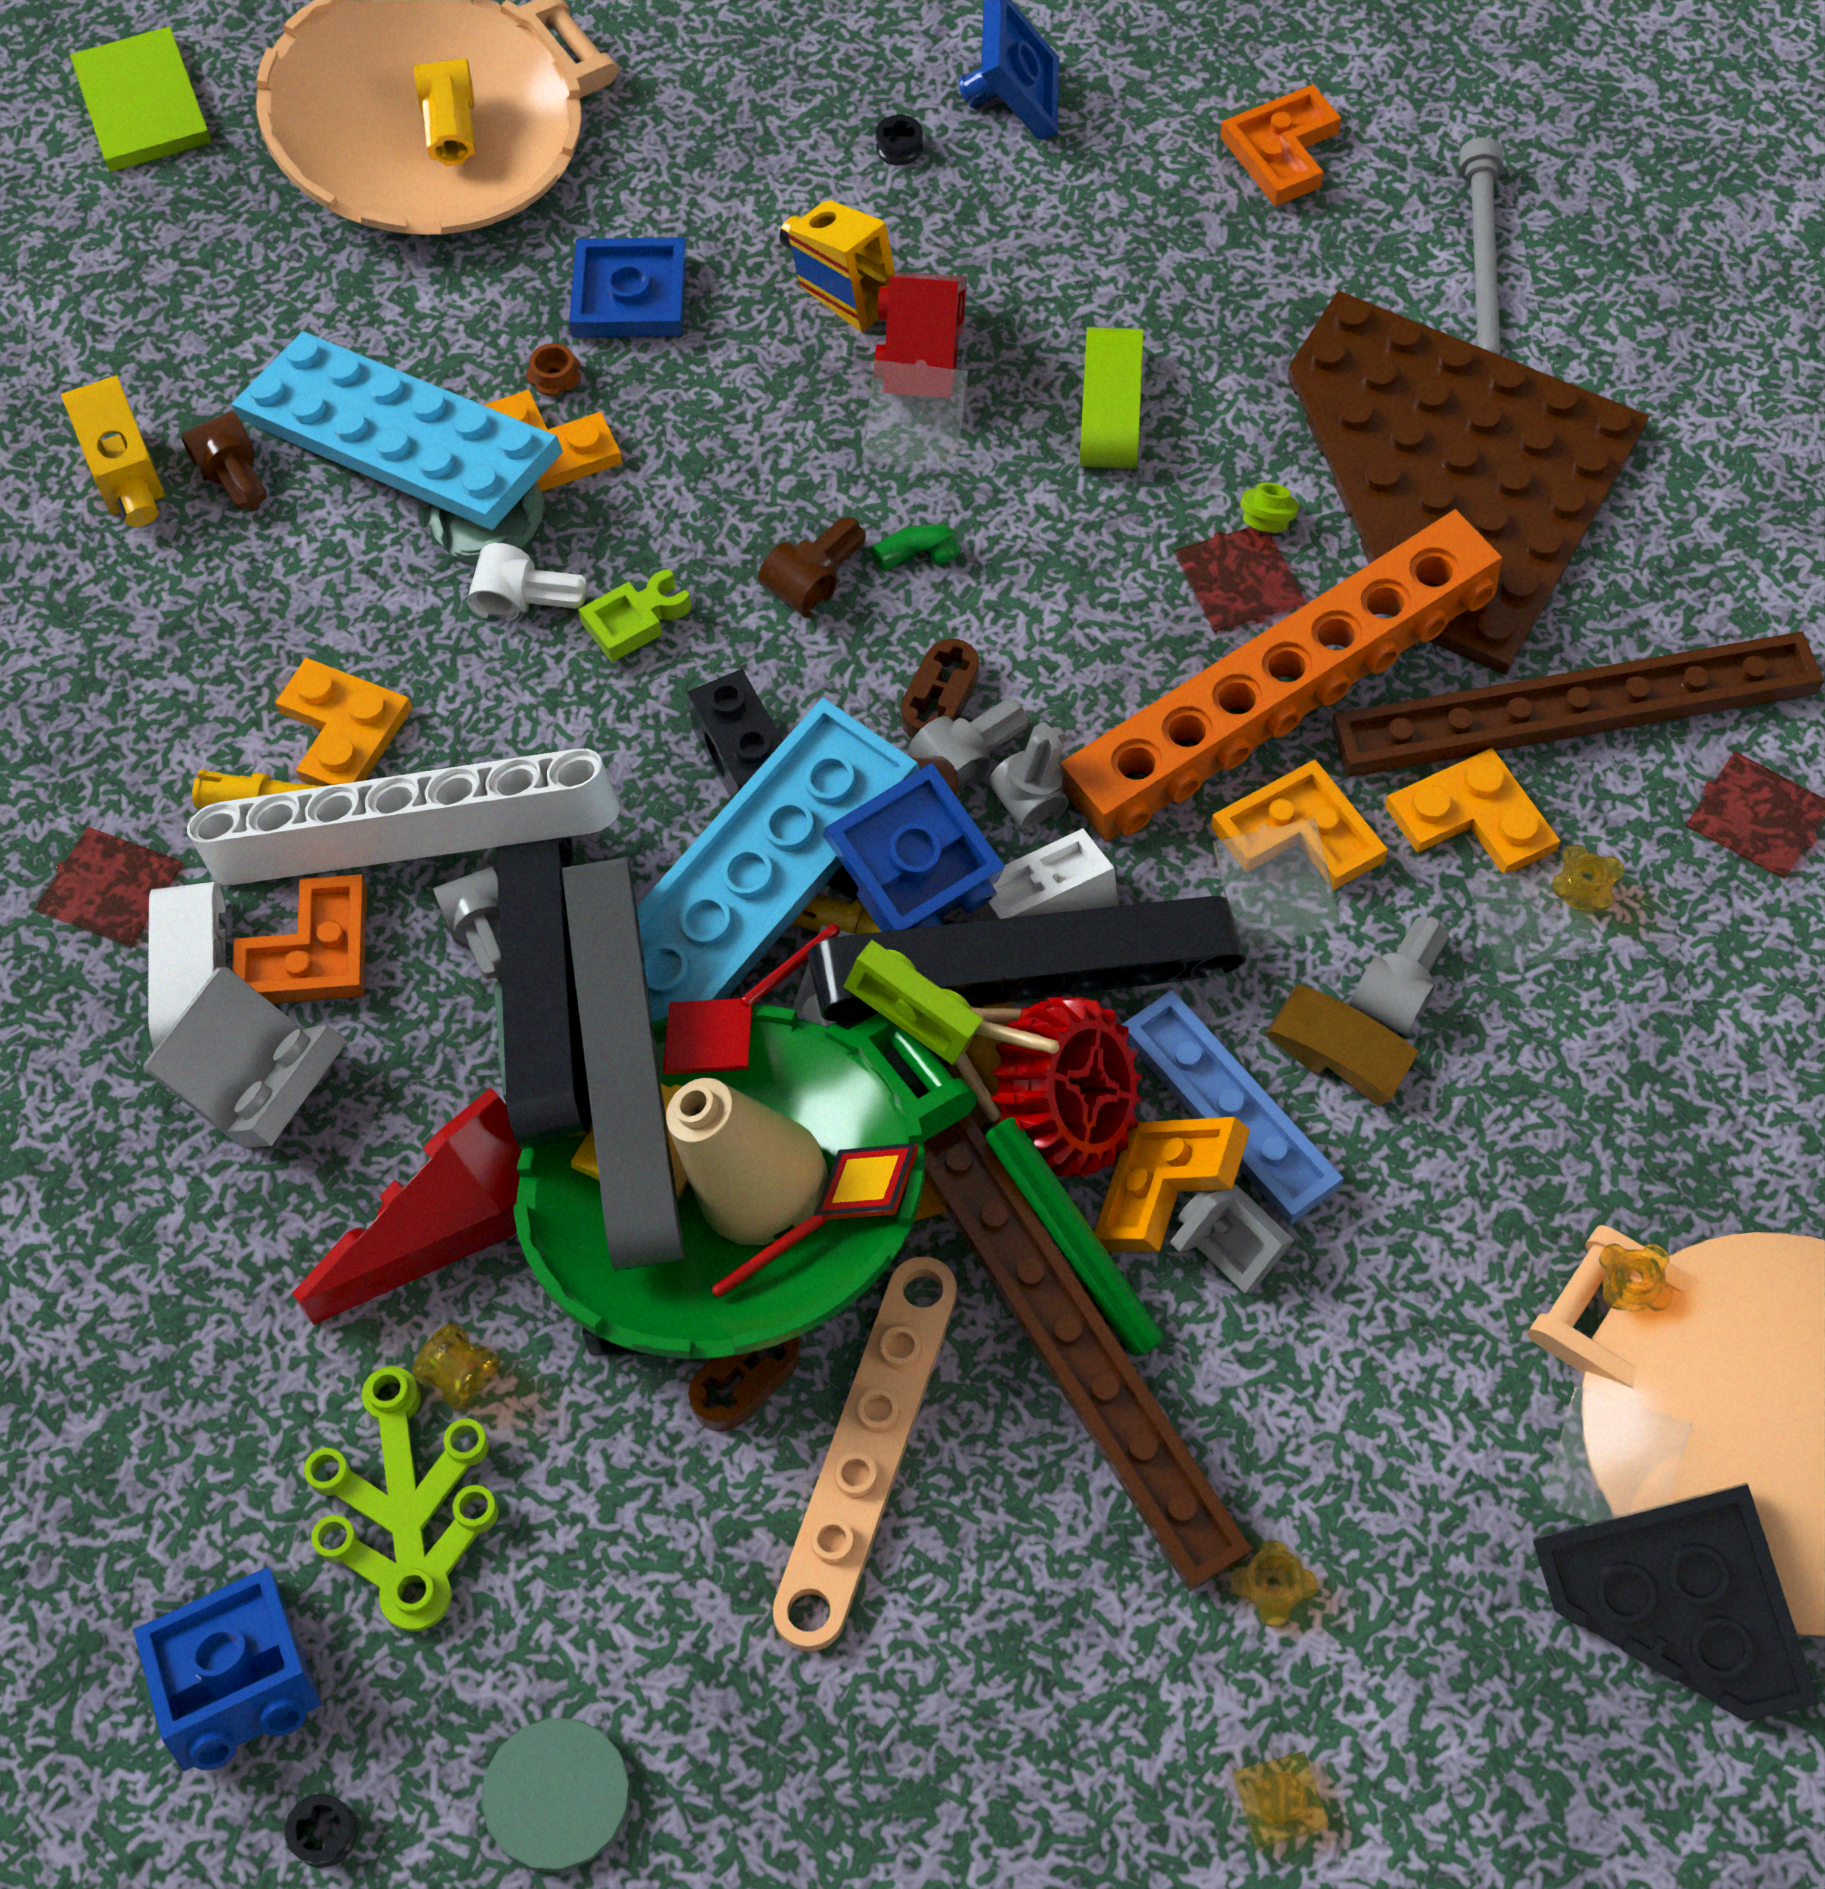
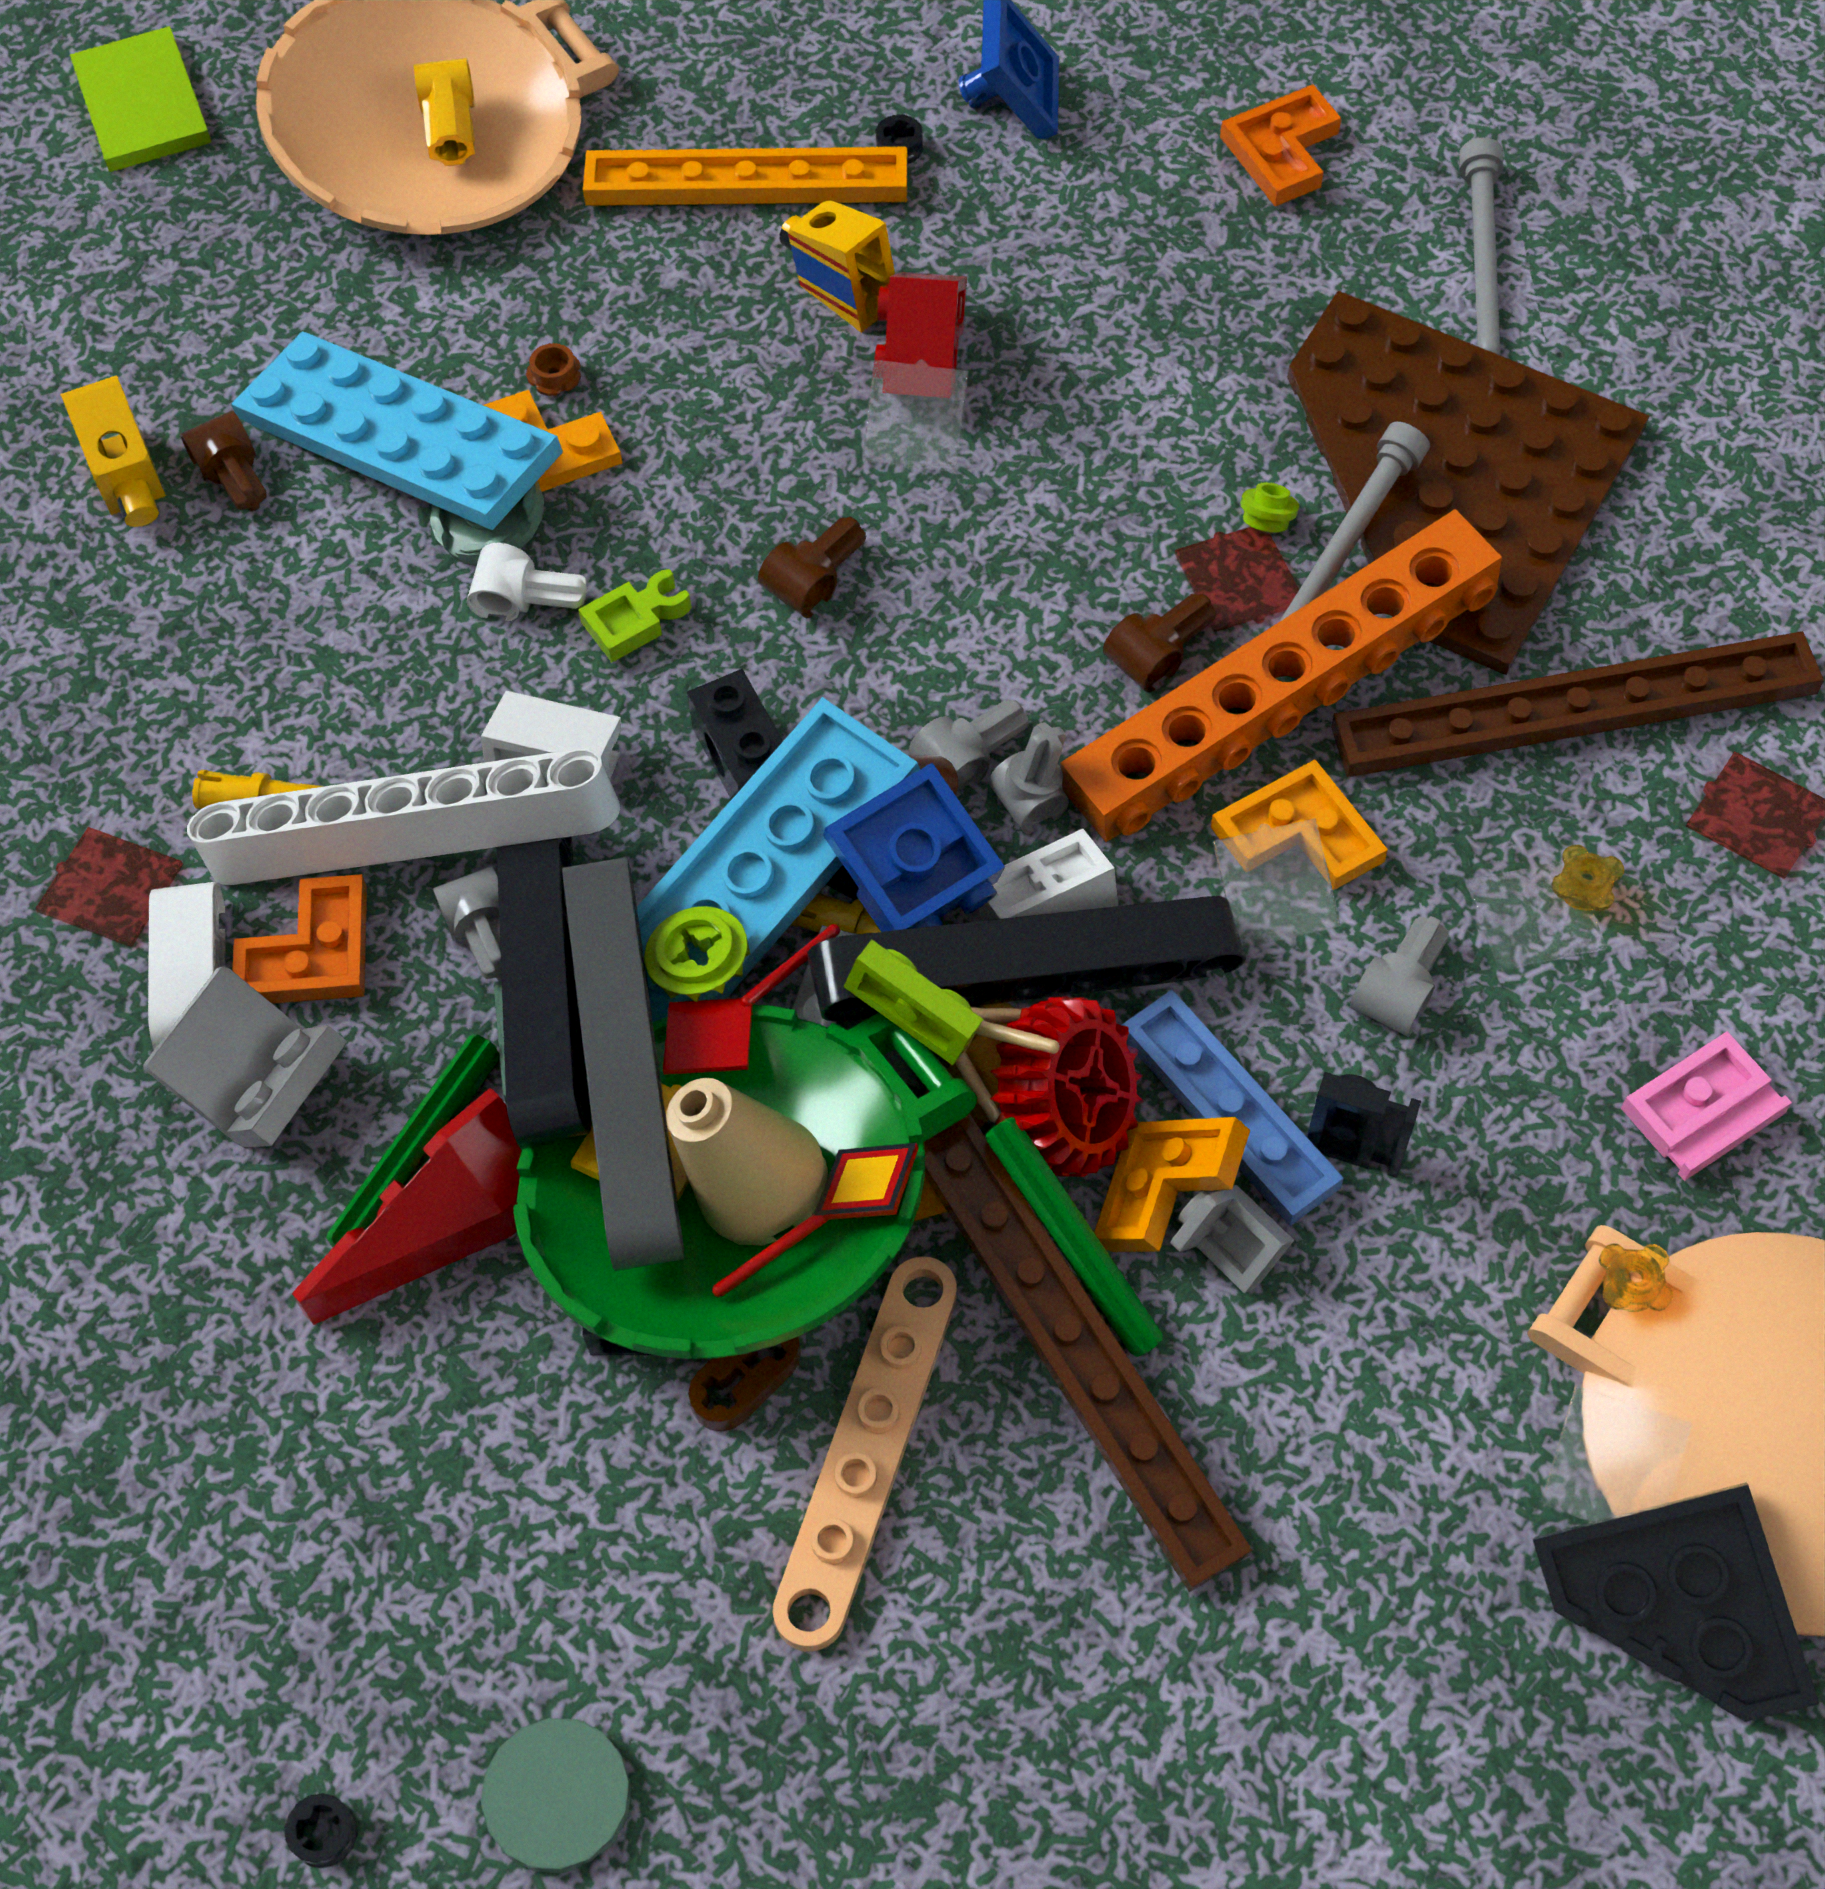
(226, 1672): blue plate -> none
(354, 720): light orange plate -> none
(405, 1507): lime plant -> none
(406, 1153): none -> green axle
(455, 1366): clear yellow wheel -> none
(540, 726): none -> white hinge
(628, 287): blue plate -> none
(711, 931): none -> lime gear
(745, 176): none -> light orange plate
(913, 540): green arm -> none
(928, 684): reddish brown beam -> none
(1111, 398): lime beam -> none
(1154, 644): none -> reddish brown axle
(1278, 1563): clear yellow plate -> none
(1280, 1800): clear yellow plate -> none
(1337, 1036): pearl gold slope -> none
(1360, 1124): none -> black plate
(1399, 451): none -> light grey piece
(1477, 797): light orange plate -> none
(1705, 1105): none -> bright pink plate

